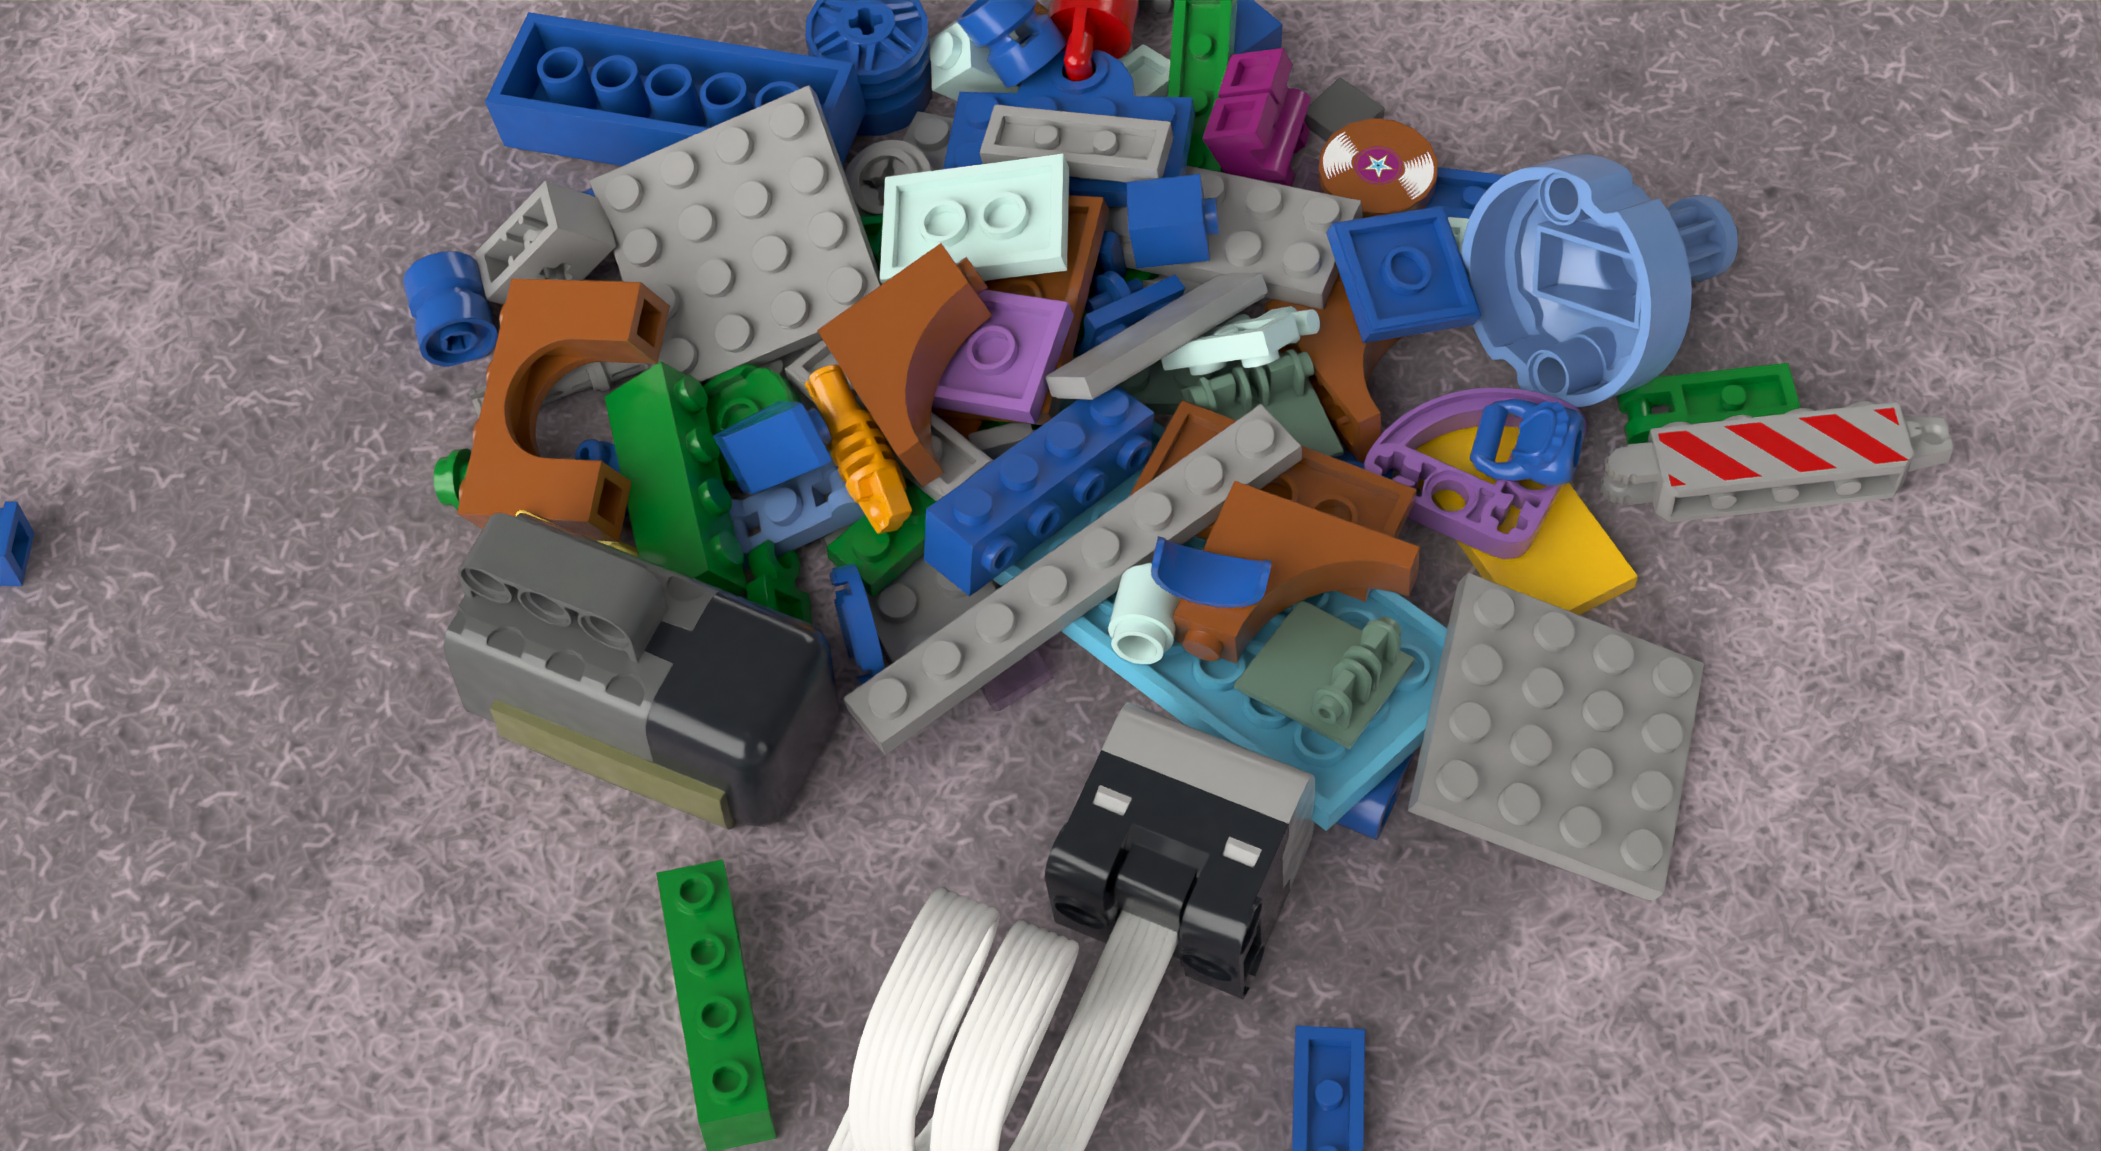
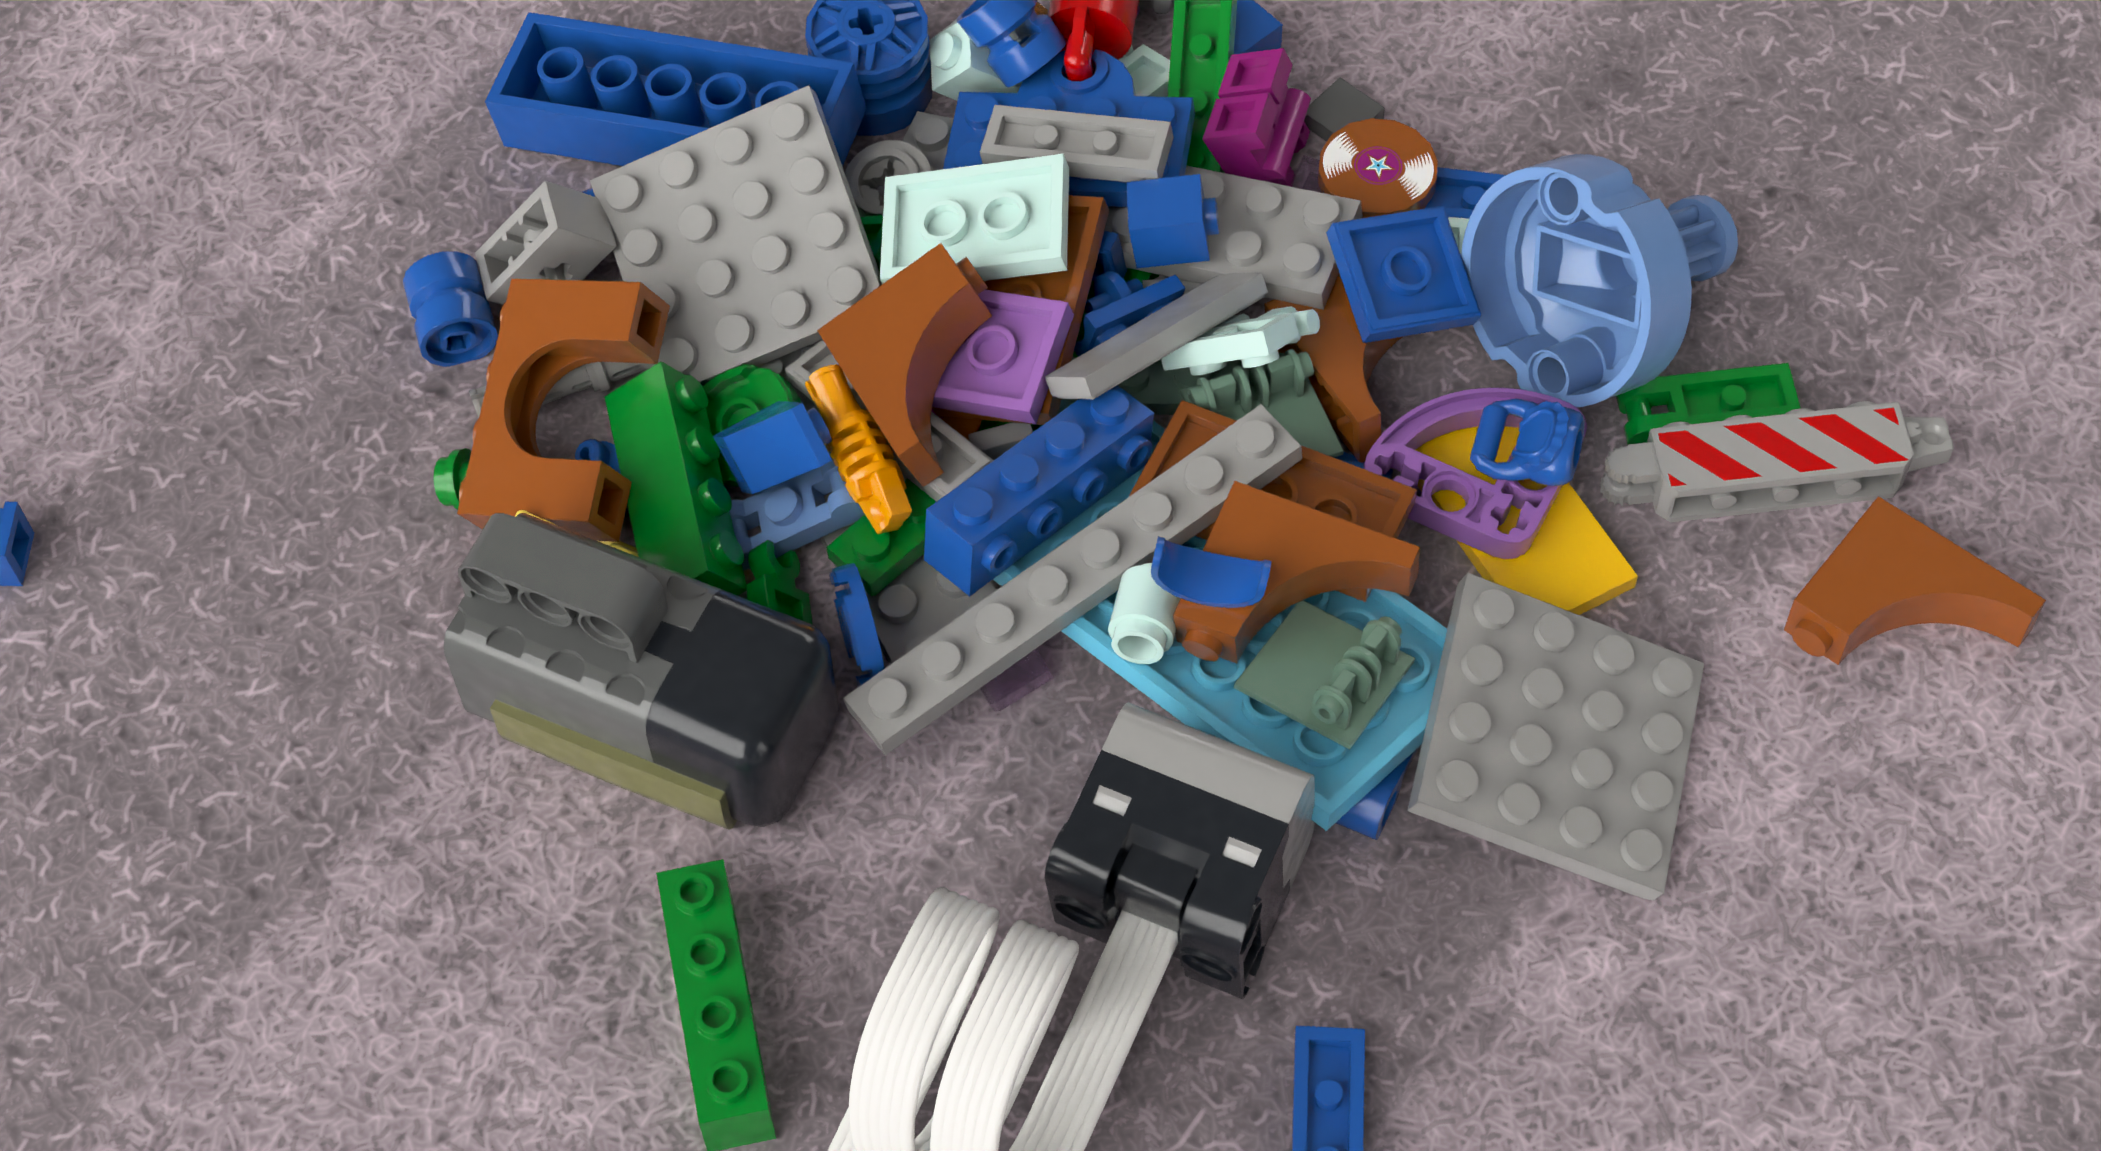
(1901, 575): none -> dark orange arch

